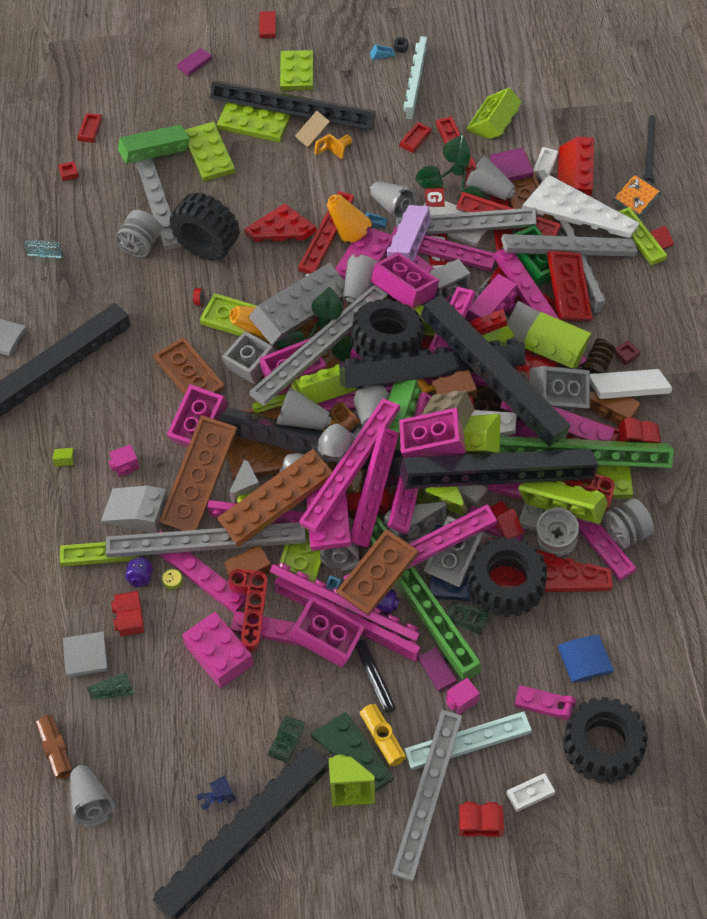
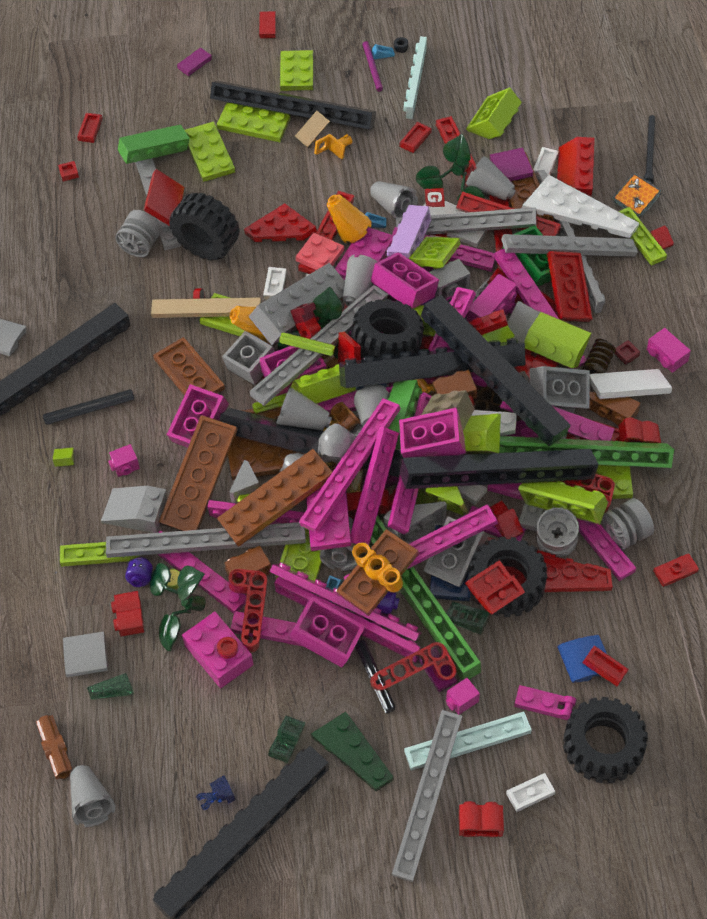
(43, 248): clear light blue plate -> none
(88, 406): none -> black axle
(163, 196): none -> red tile
(187, 583): none -> dark green plant
(199, 307): none -> tan tile
(227, 647): none -> red tile
(274, 282): none -> white plate
(305, 320): none -> leg
(307, 344): none -> lime axle
(319, 252): none -> coral plate
(347, 348): none -> red plate
(350, 782): lime slope -> none
(371, 560): none -> light orange piece
(373, 69): none -> magenta bar
(388, 745): yellow piece -> none
(410, 669): none -> red beam
(435, 251): none -> lime plate
(495, 587): none -> red slope
(605, 666): none -> red tile
(668, 350): none -> dark pink brick
(676, 570): none -> red plate

